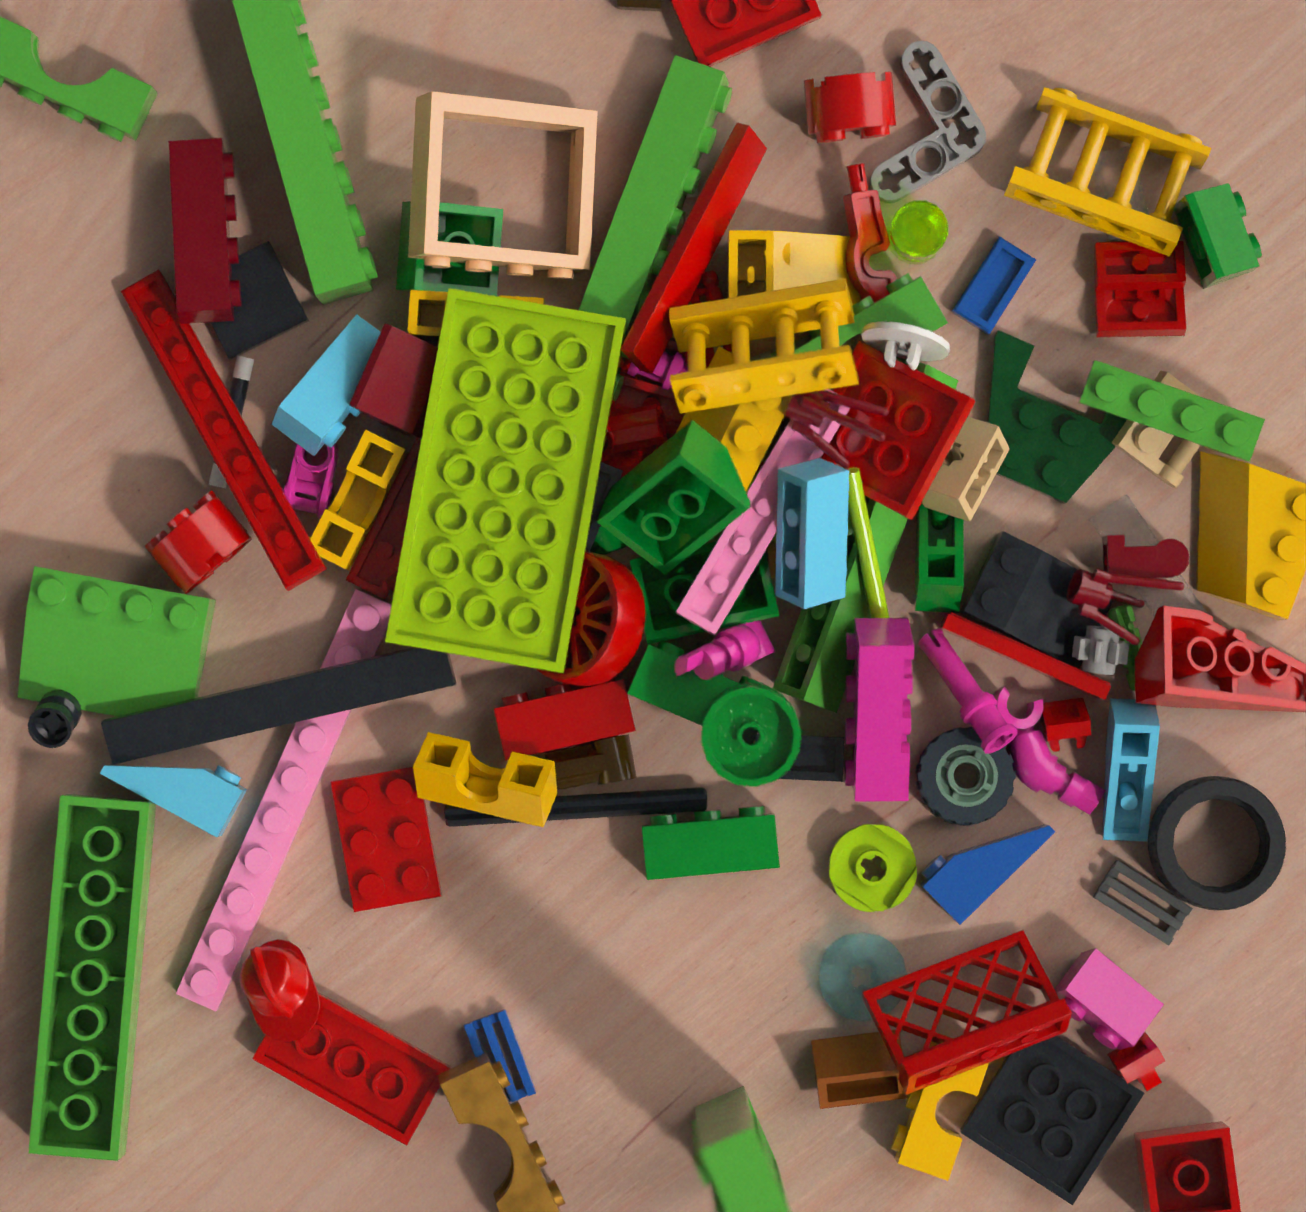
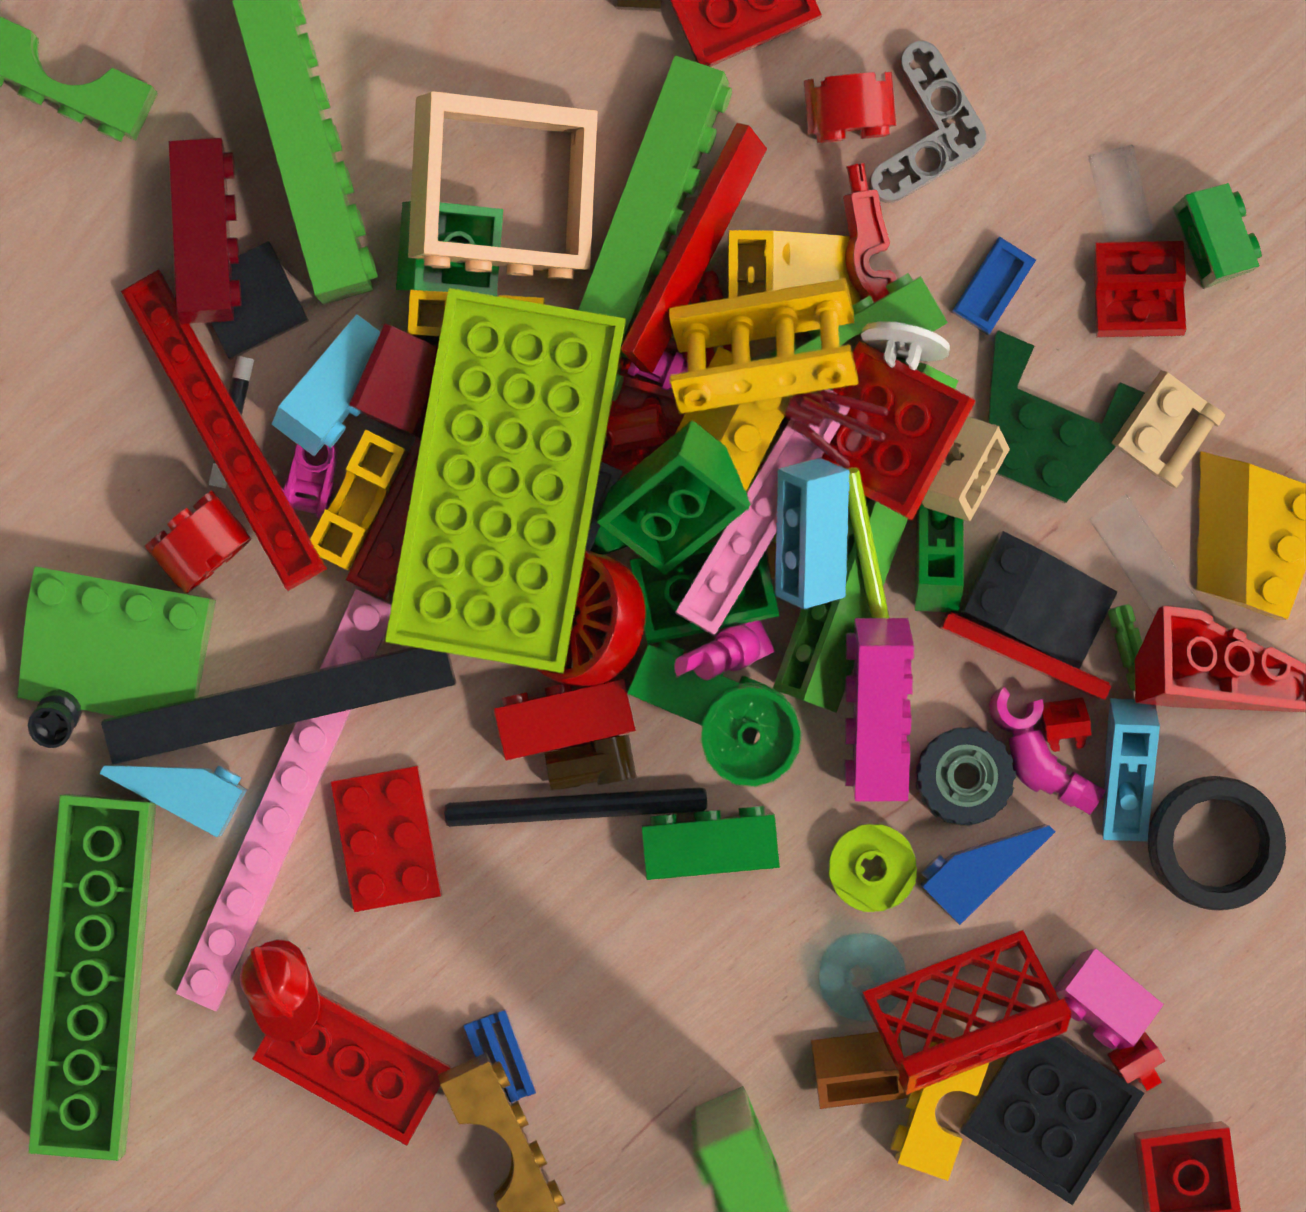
(453, 776): yellow arch -> none
(817, 760): black plate -> none
(917, 232): clear neon green wheel -> none
(976, 706): dark pink pin -> none
(1095, 591): dark red plant -> none
(1100, 650): light grey gear -> none
(1115, 213): yellow fence -> none
(1159, 561): dark red leg -> none
(1171, 410): bright green arch -> none
(1174, 923): dark grey tile -> none

